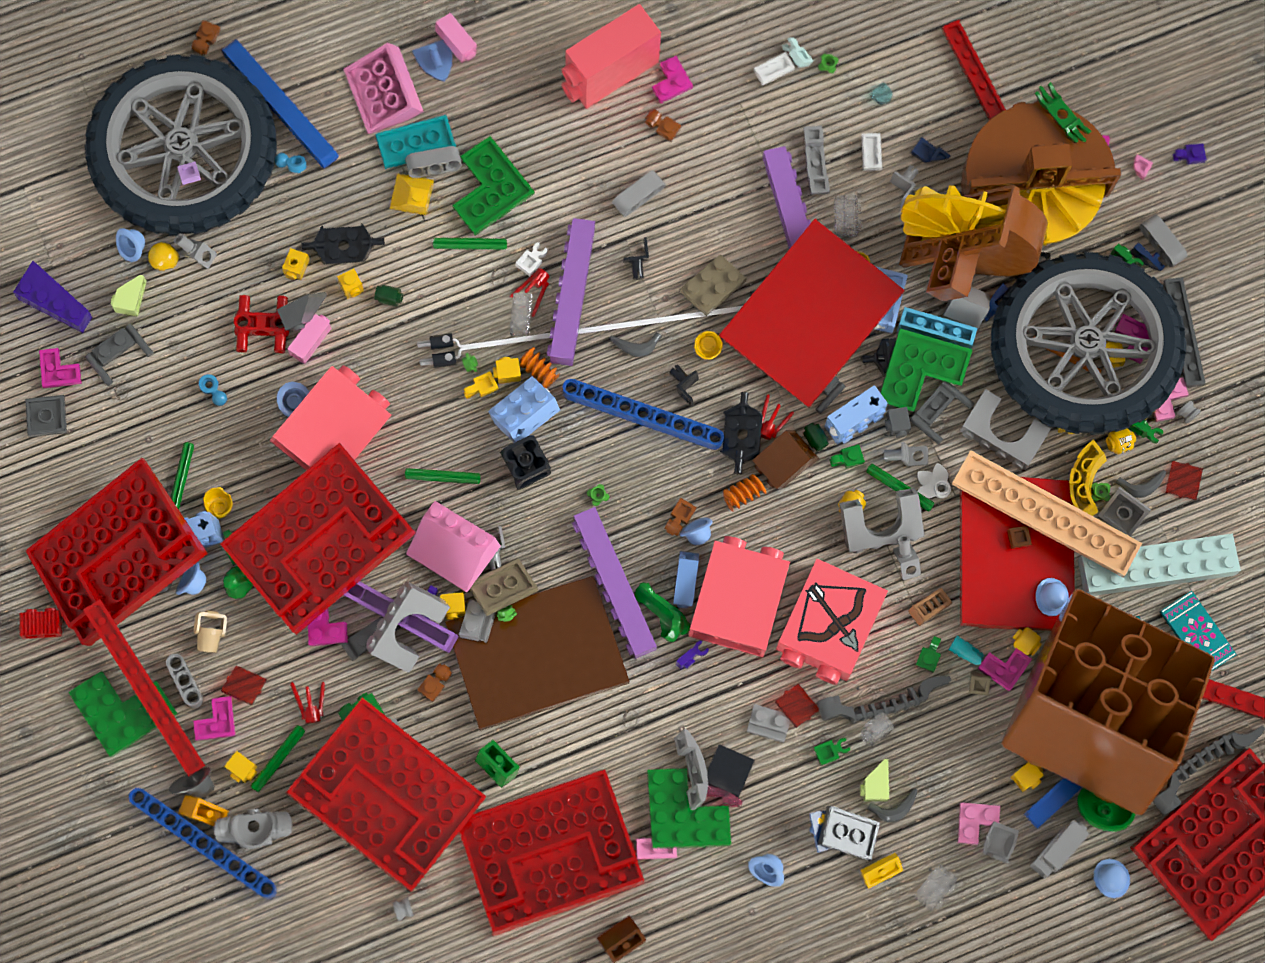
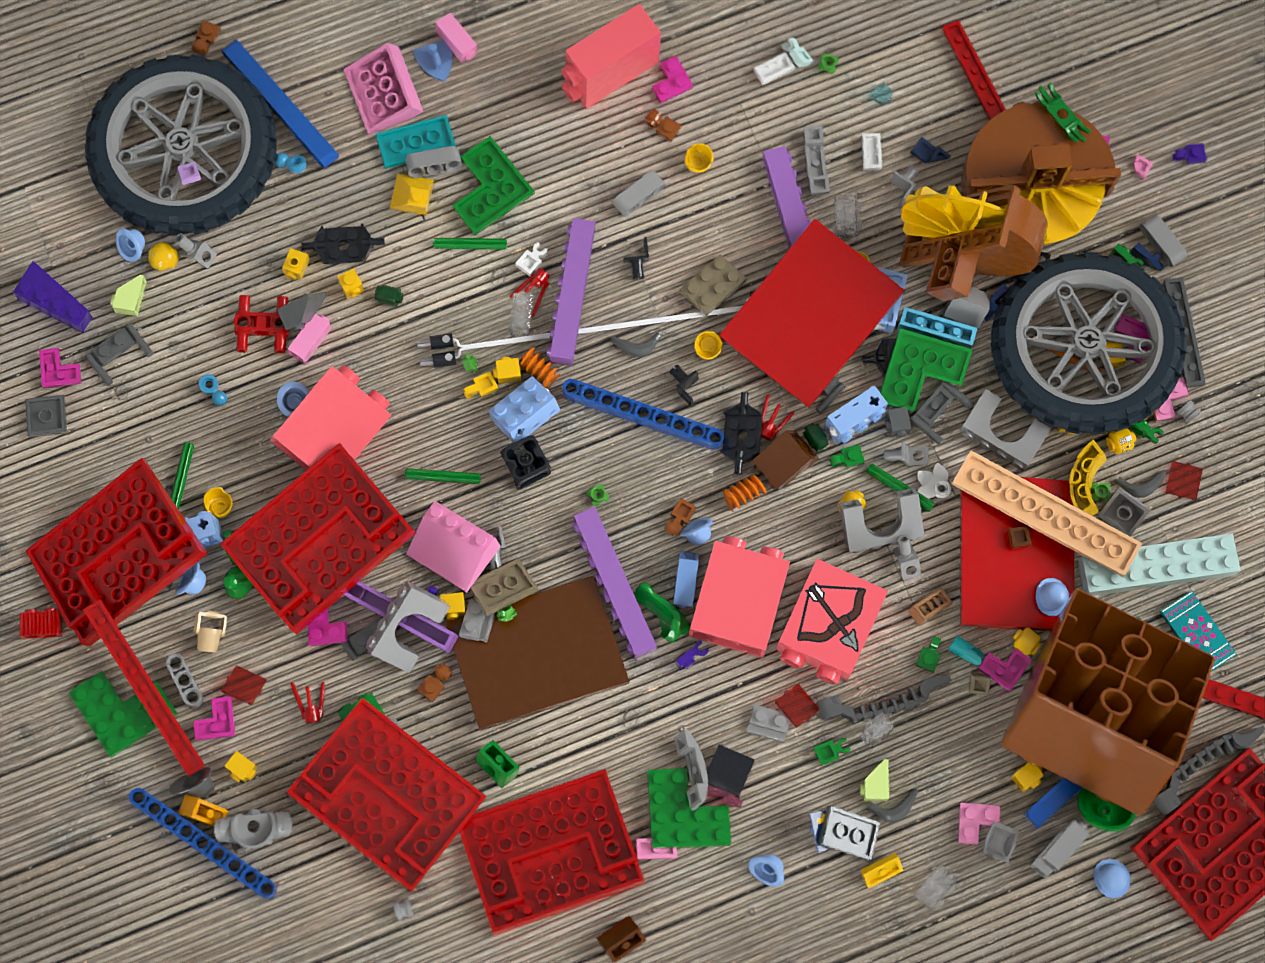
(277, 758): green axle -> none
(698, 158): none -> yellow hair

